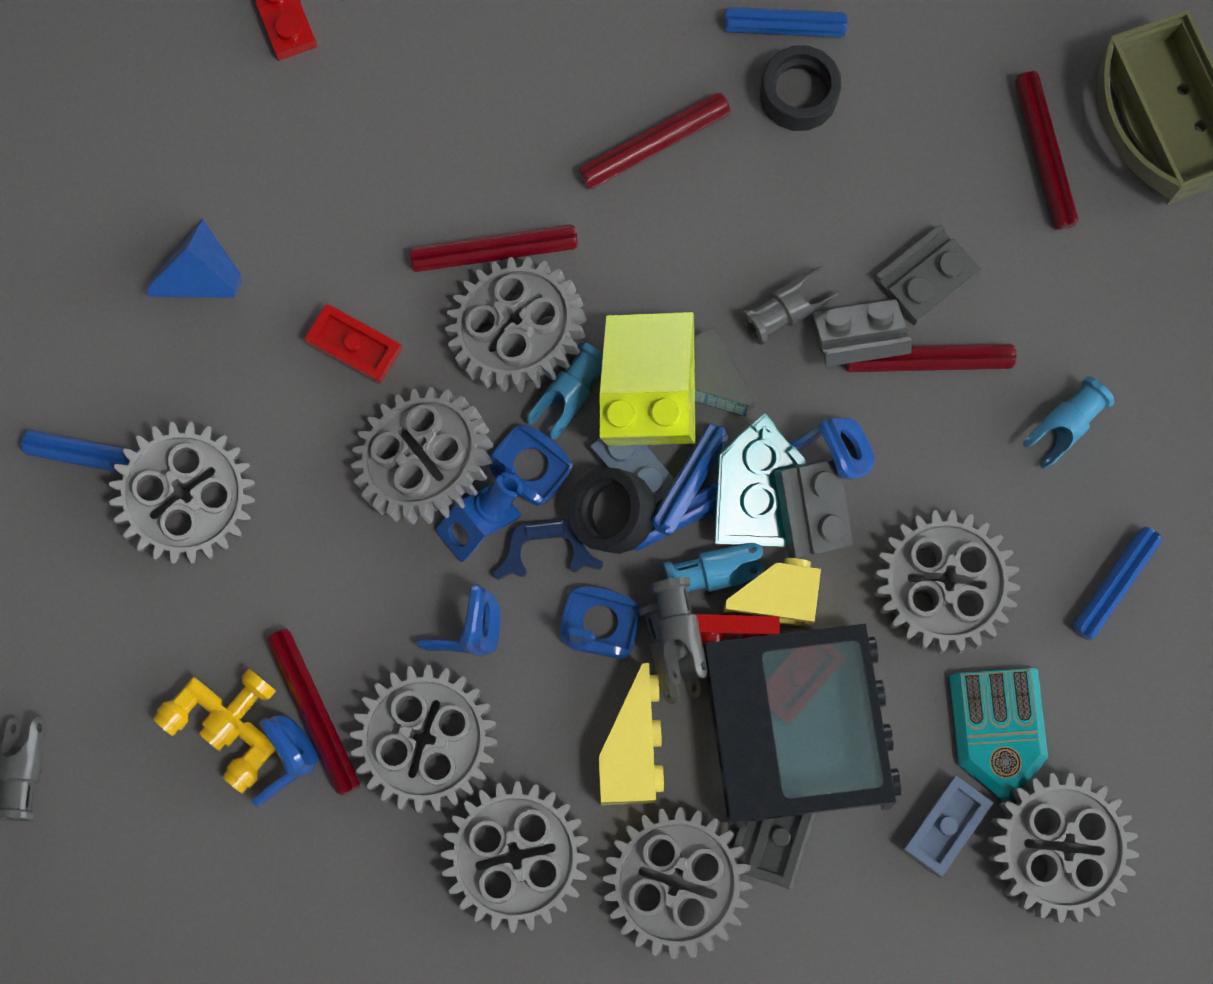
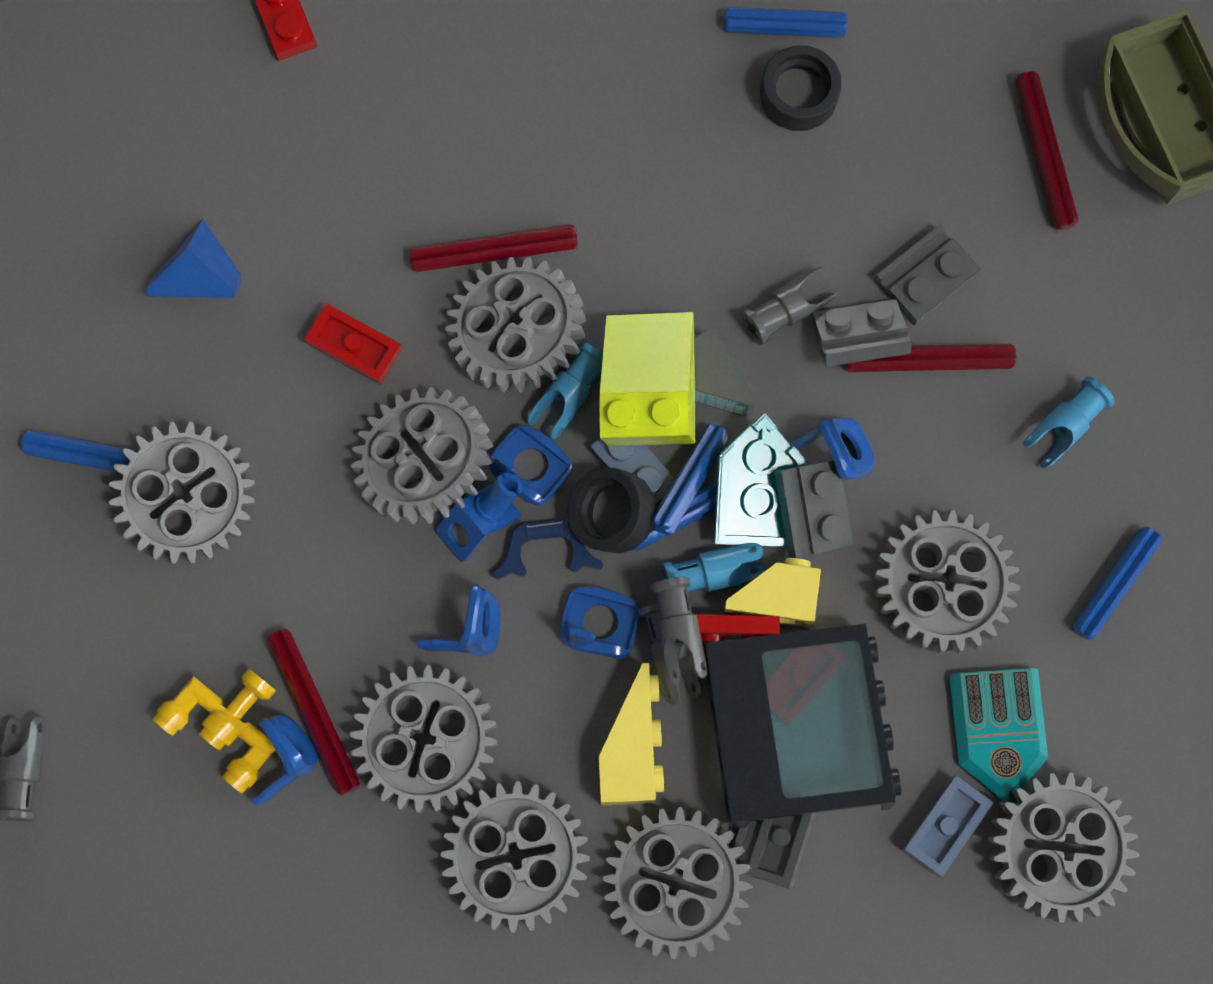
(654, 140): dark red axle -> none

